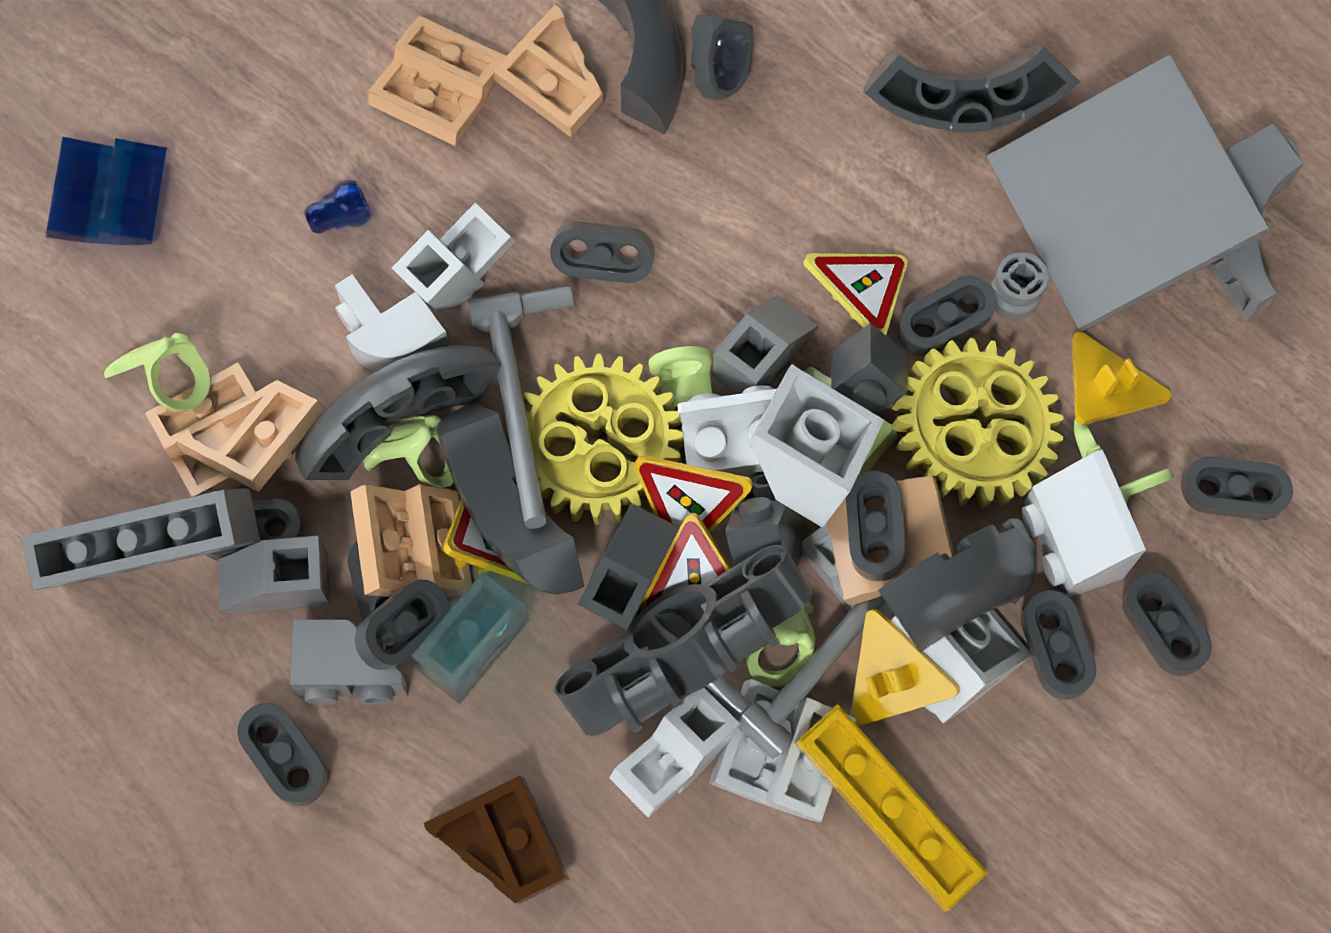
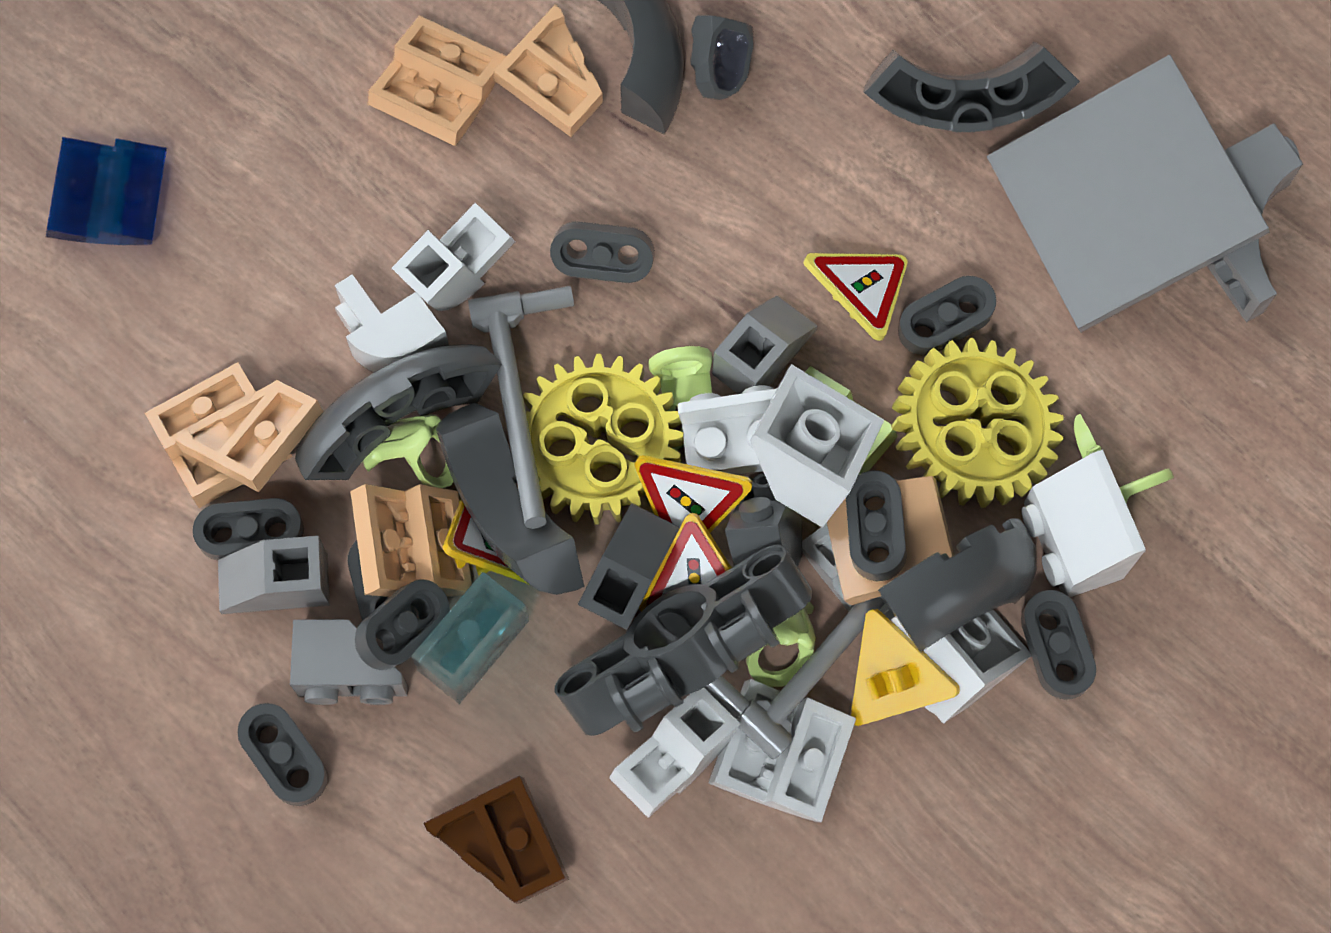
(141, 538): light grey brick -> none
(150, 357): yellowish green piece -> none
(338, 209): clear blue piece -> none
(870, 370): dark grey brick -> none
(891, 808): yellow tile -> none
(1013, 295): light grey wheel -> none
(1108, 384): yellow piece -> none
(1170, 623): dark grey plate -> none
(1234, 488): dark grey plate -> none

